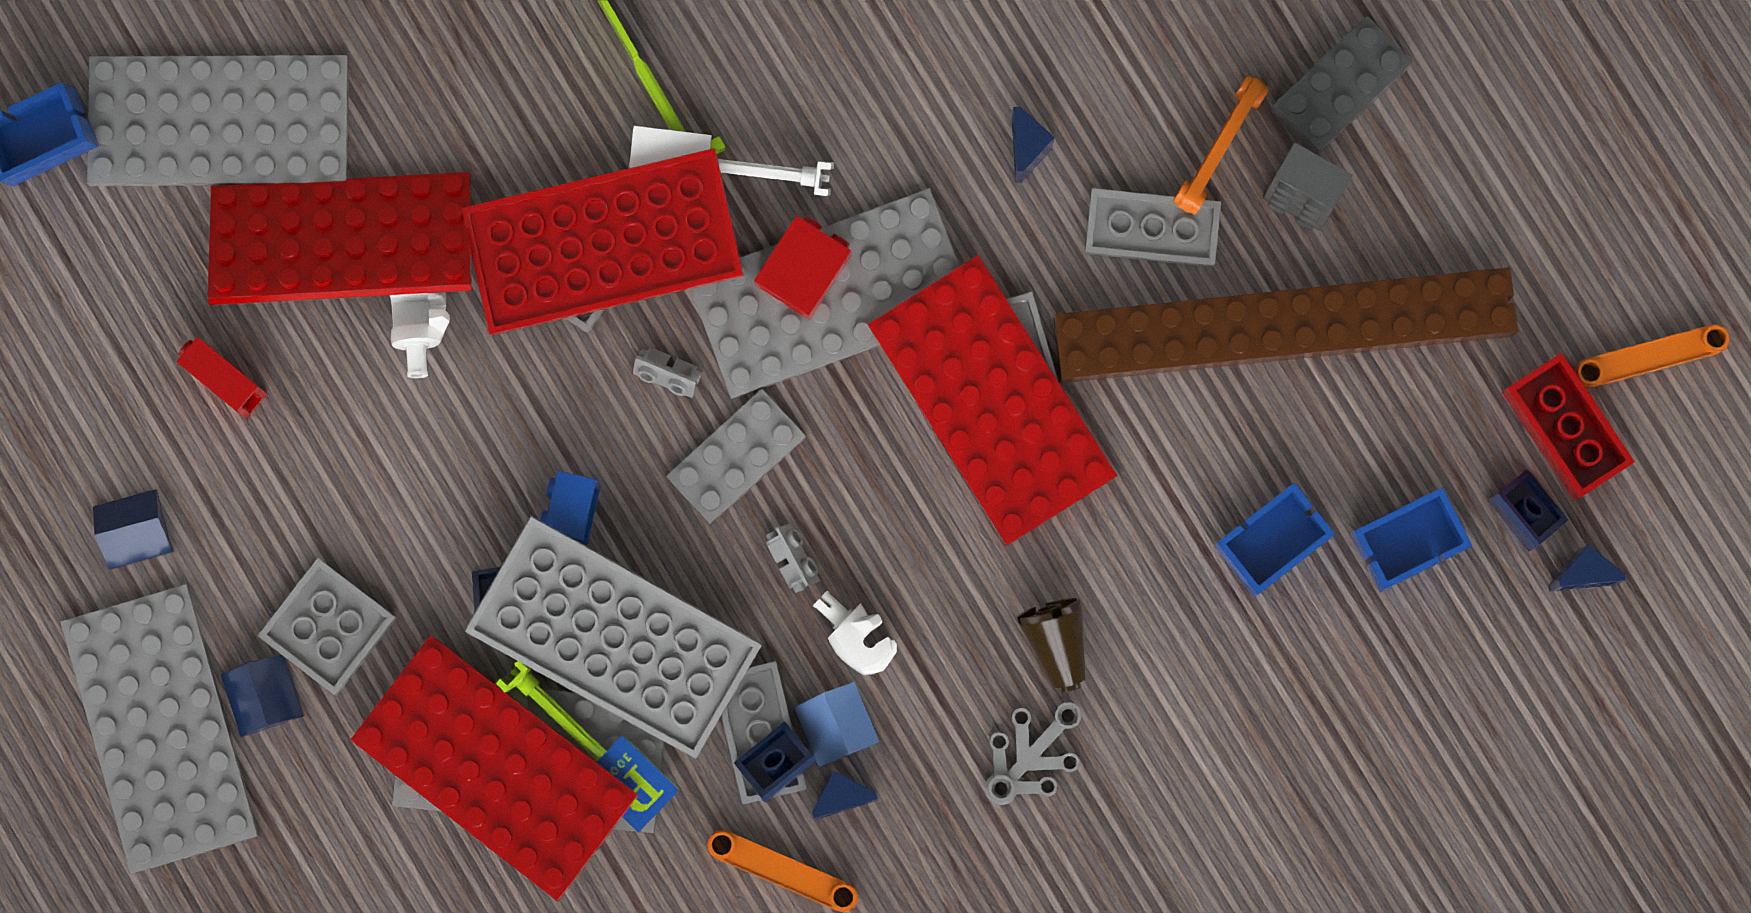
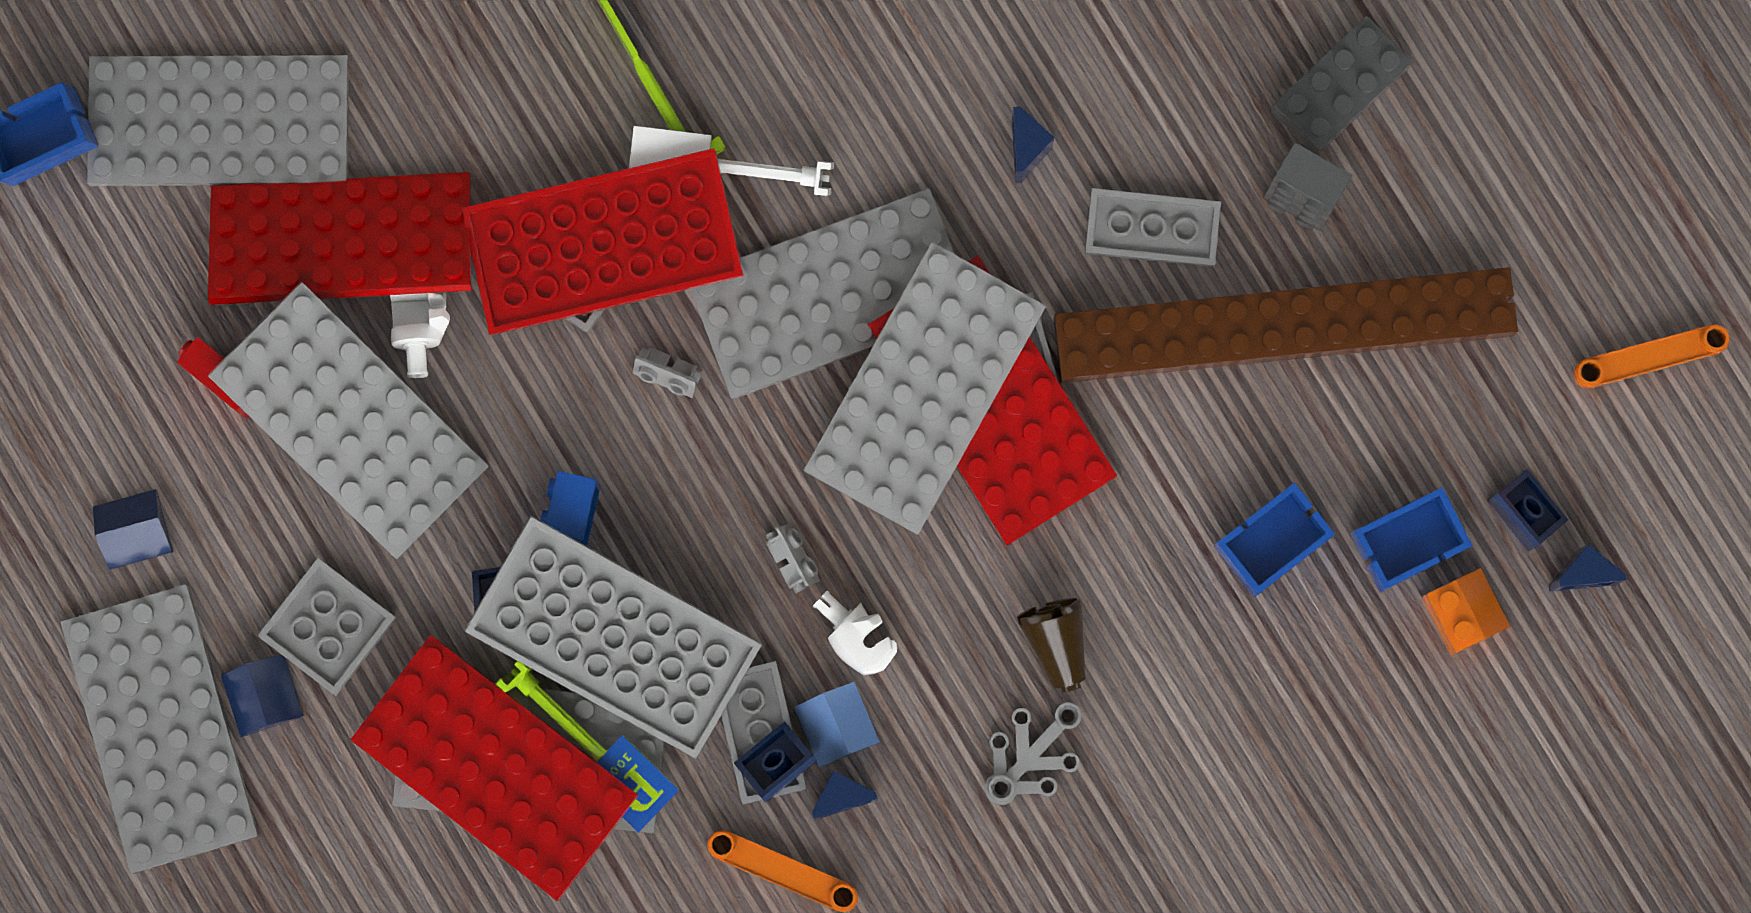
(348, 420): none -> light grey plate
(736, 456): light grey plate -> none
(803, 266): red brick -> none
(924, 388): none -> light grey plate
(1192, 194): orange piece -> none
(1465, 611): none -> orange slope
(1568, 427): red brick -> none

